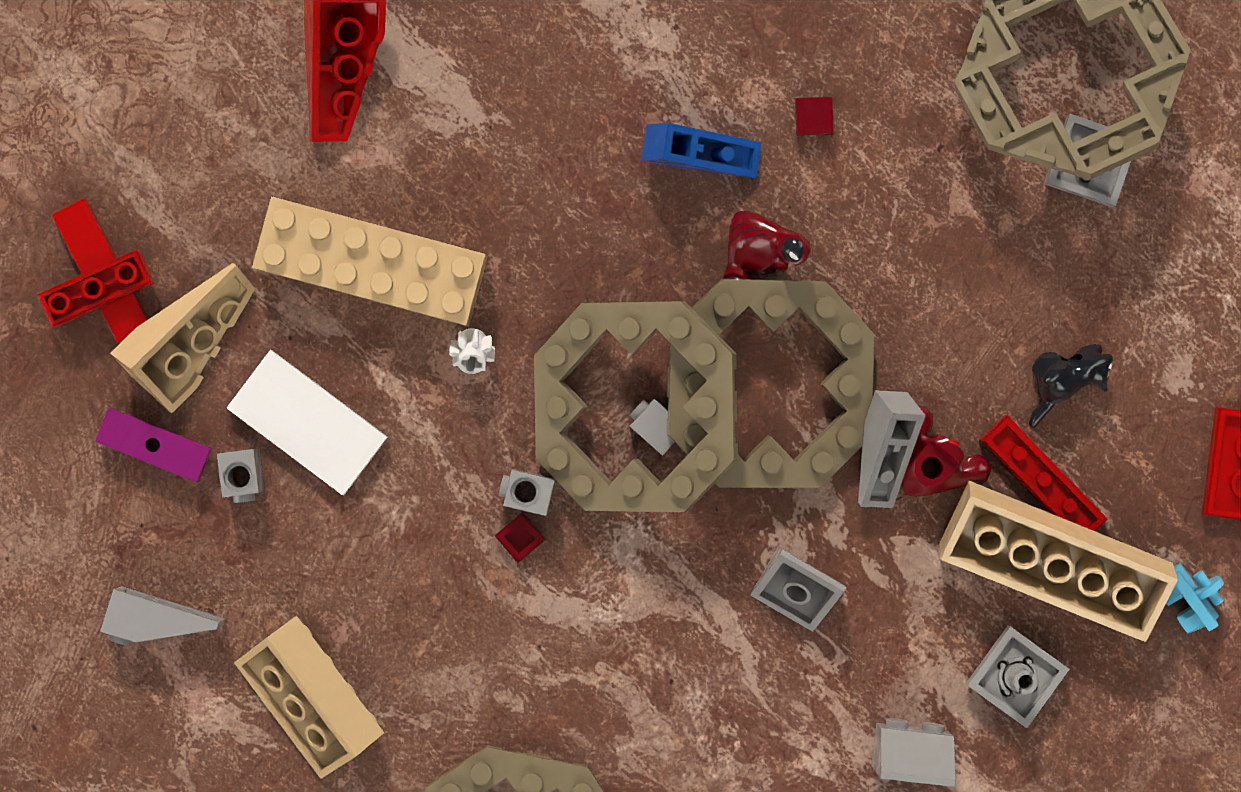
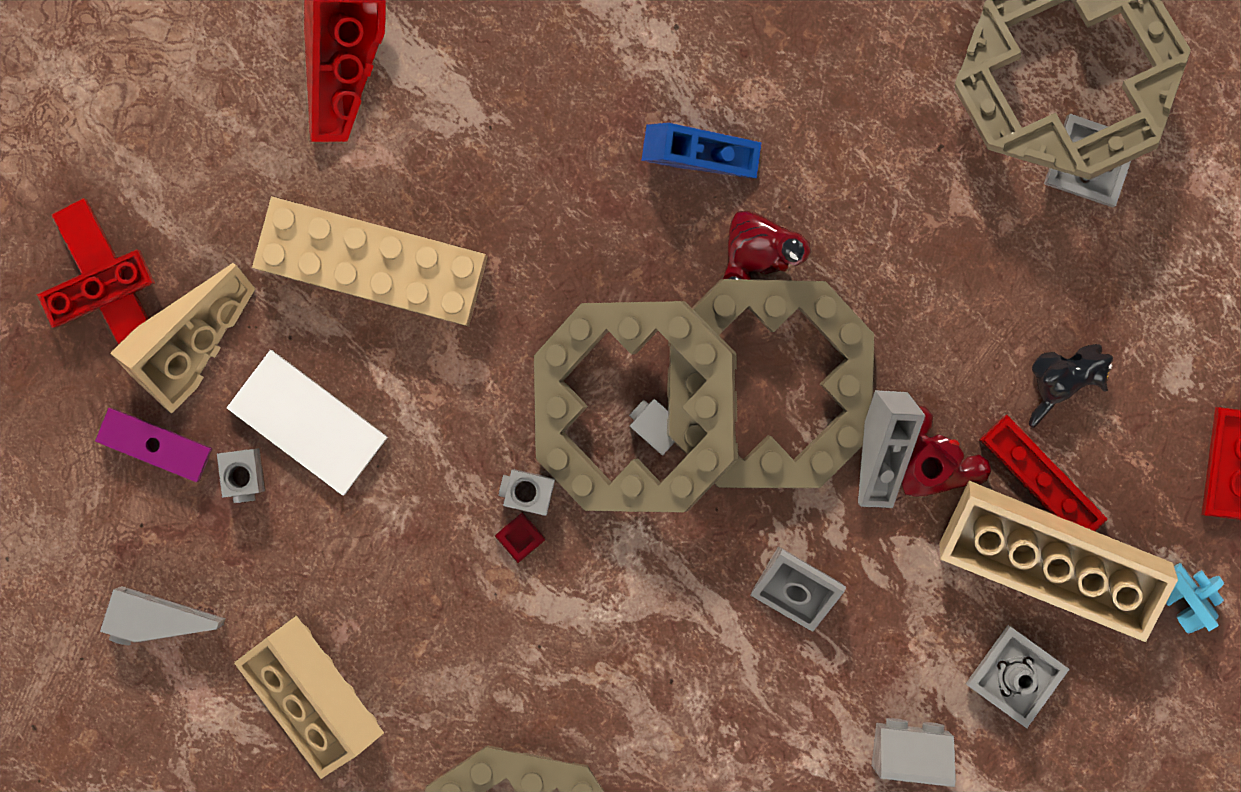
(472, 351): white gear -> none
(814, 116): dark red tile -> none

